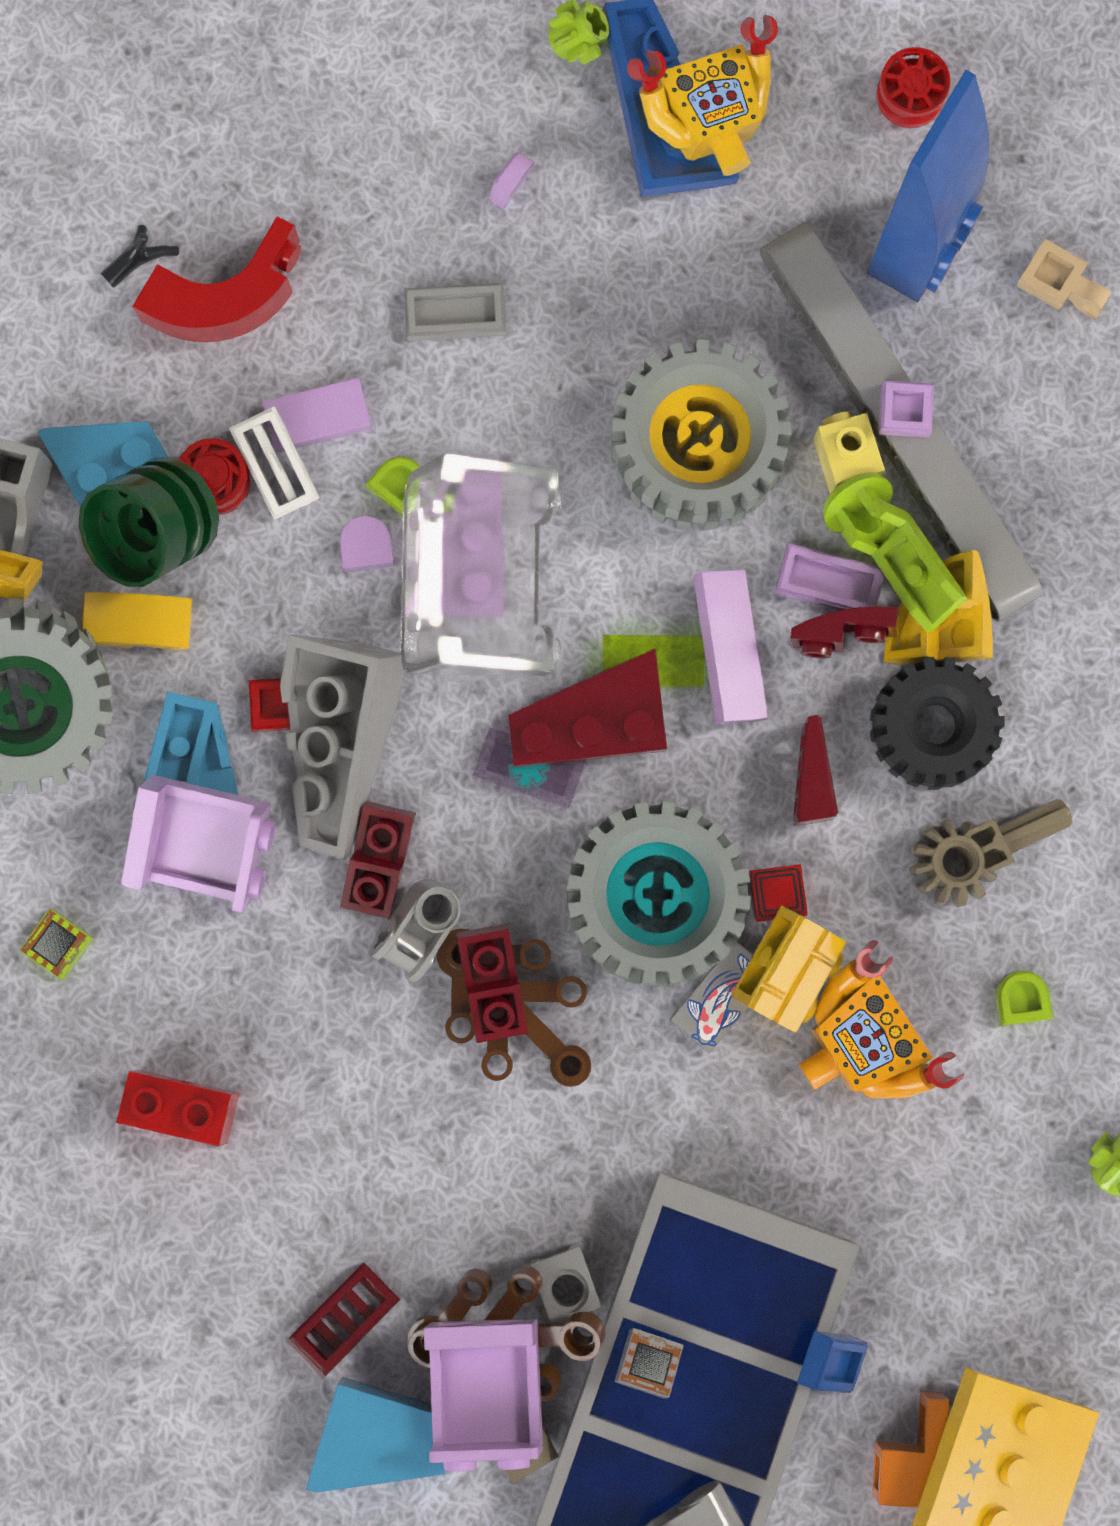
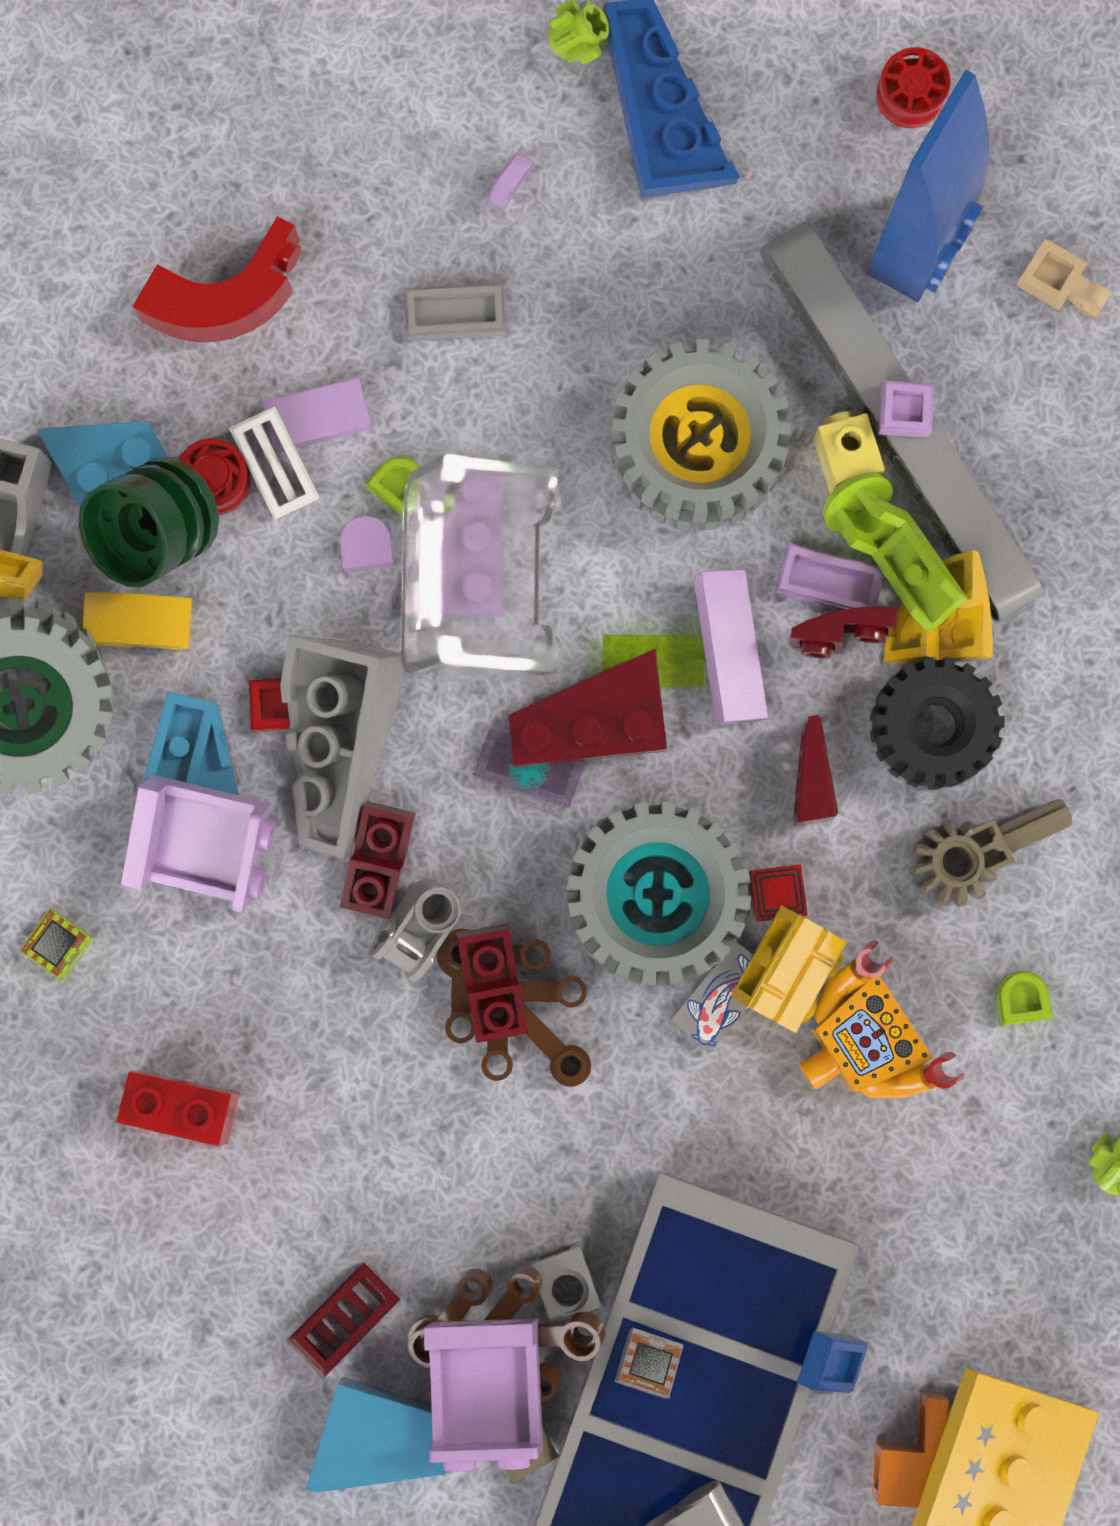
(135, 256): black bar -> none
(710, 101): yellow torso -> none

